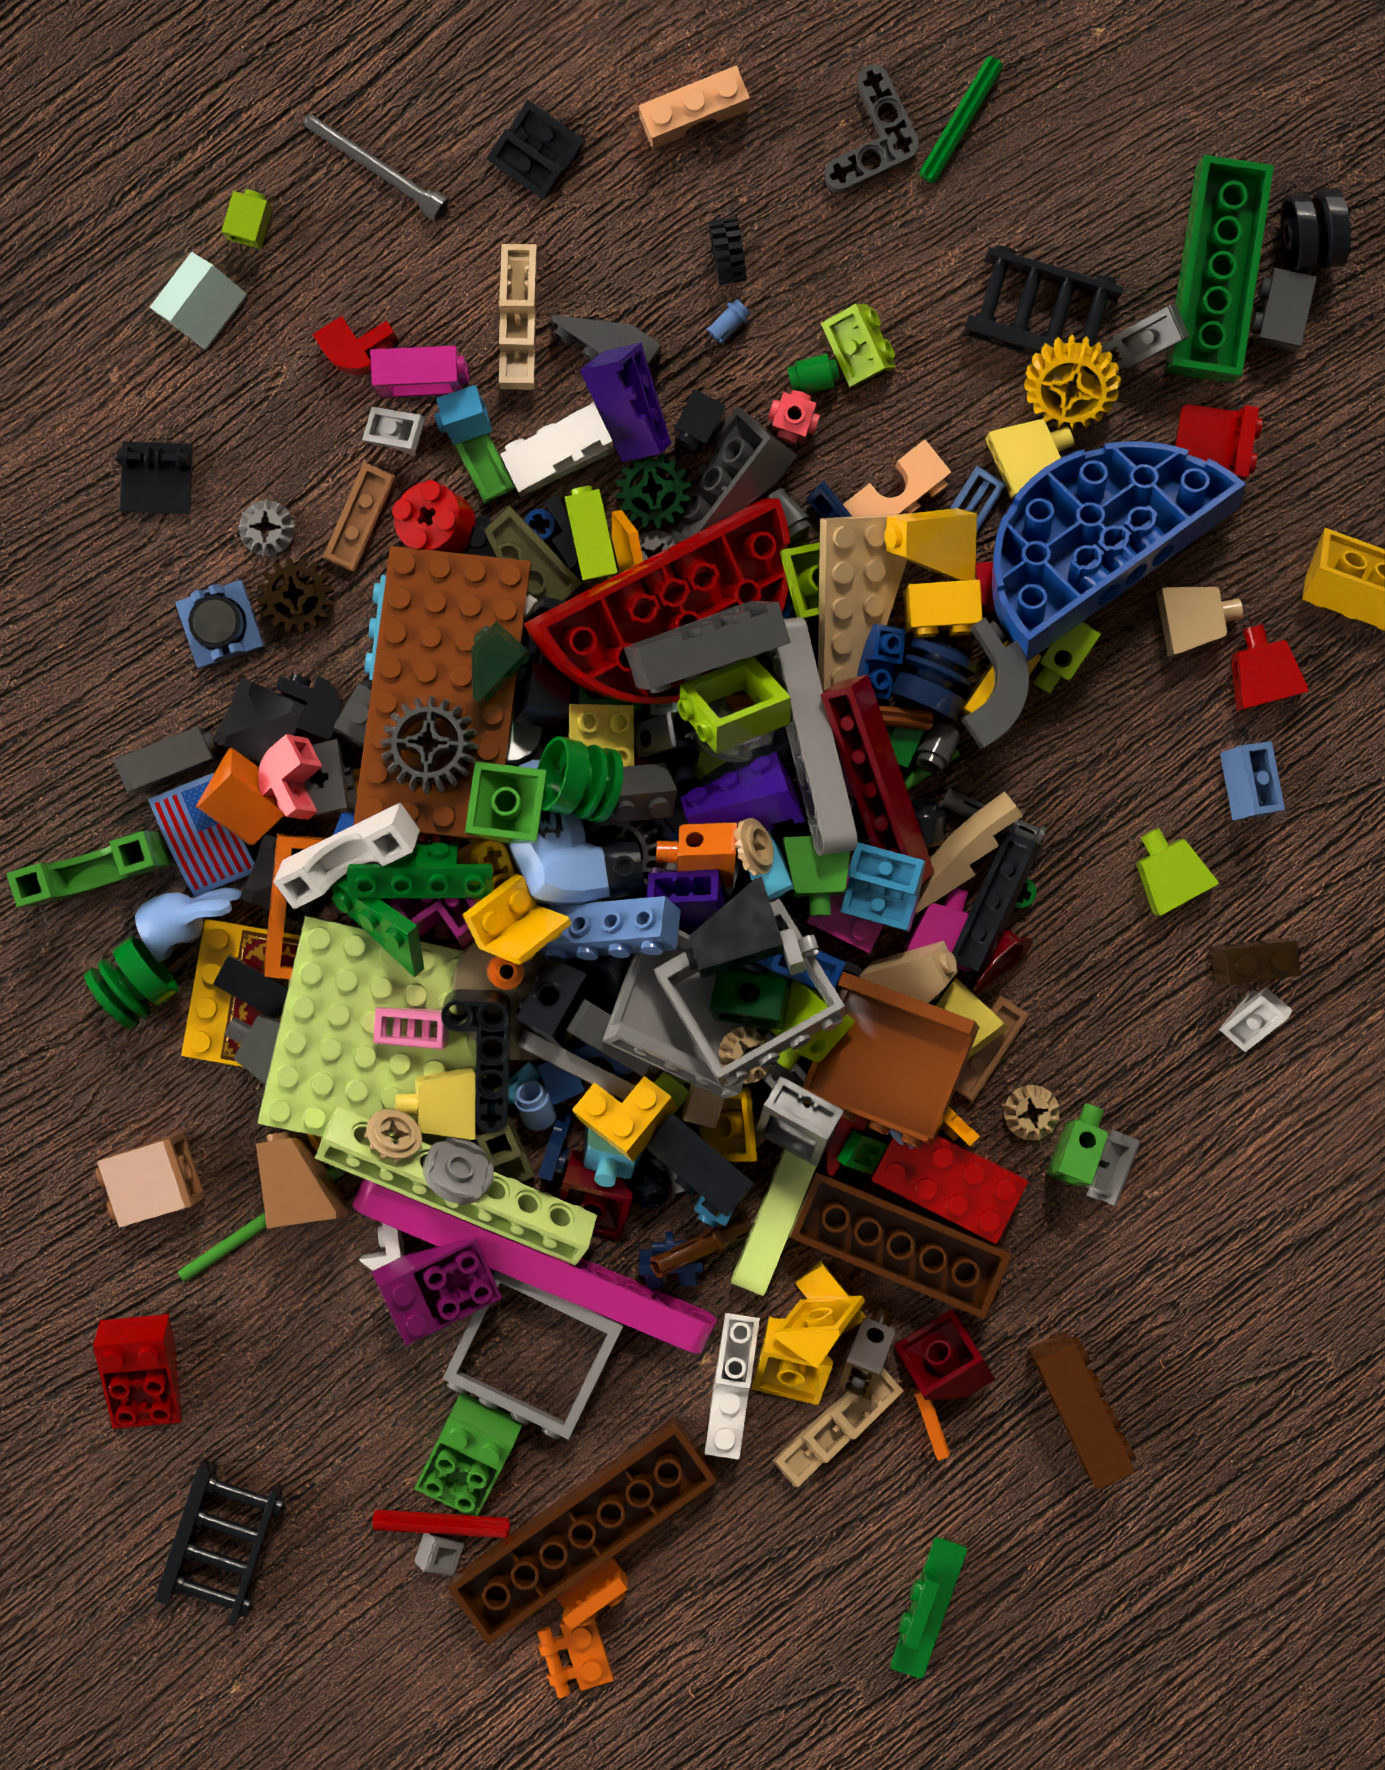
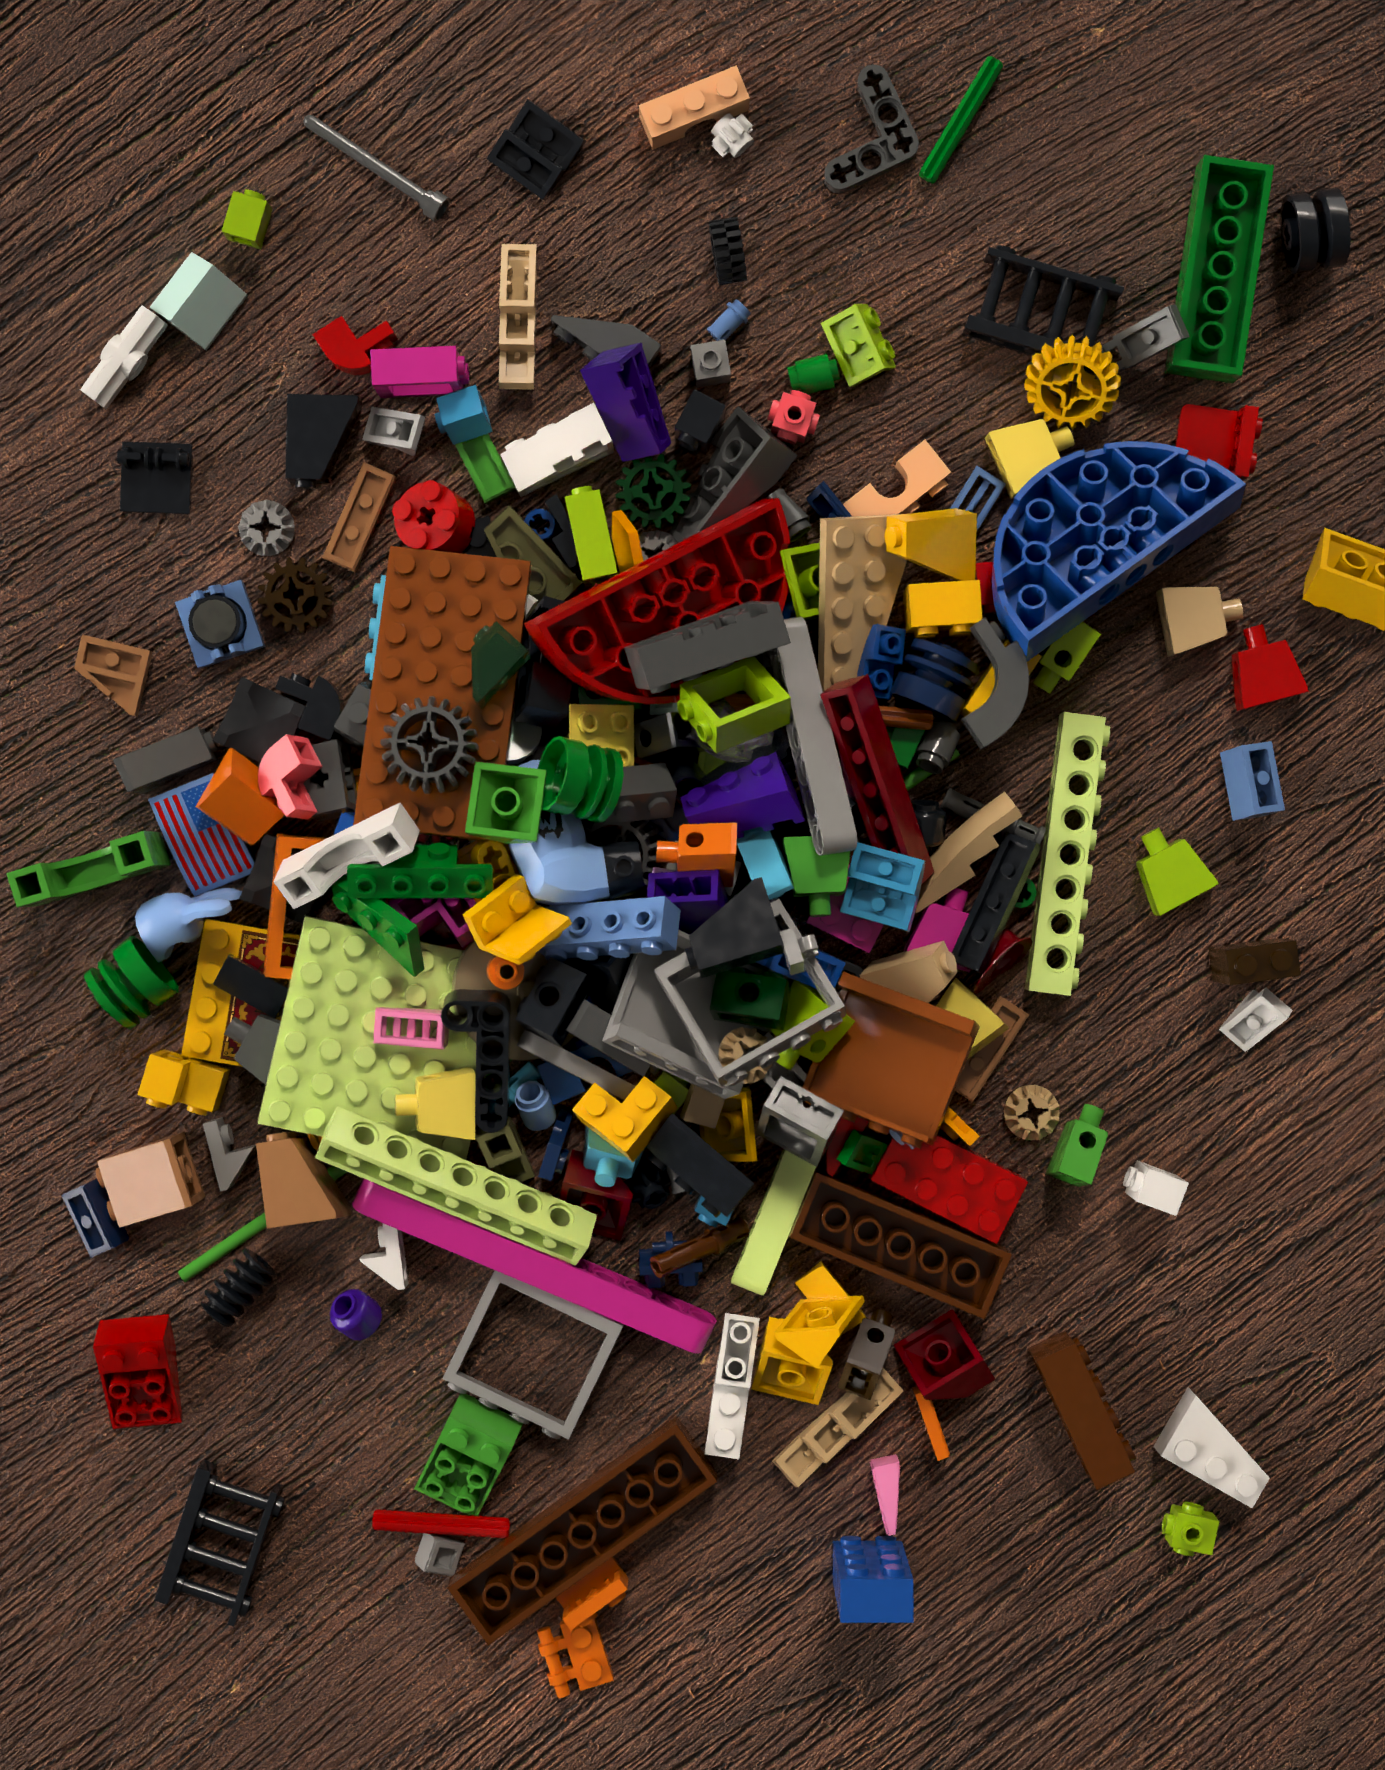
(91, 1217): none -> dark blue slope
(115, 670): none -> medium nougat wing
(124, 357): none -> white piece
(183, 1079): none -> yellow brick
(226, 1162): none -> light grey slope
(238, 1289): none -> black piece
(317, 435): none -> black slope
(355, 1314): none -> dark purple head
(402, 1127): tan gear -> none
(436, 1287): magenta slope -> none
(457, 1180): light grey tile -> none
(710, 363): none -> light grey brick
(732, 135): none -> white gear
(754, 846): tan gear -> none
(872, 1581): none -> blue brick
(886, 1480): none -> bright pink slope
(928, 1607): green bracket -> none
(1094, 732): none -> yellowish green brick
(1113, 1167): light grey hinge -> none
(1155, 1187): none -> white brick
(1190, 1529): none -> lime brick
(1208, 1451): none -> white wedge
(1283, 310): dark grey brick -> none

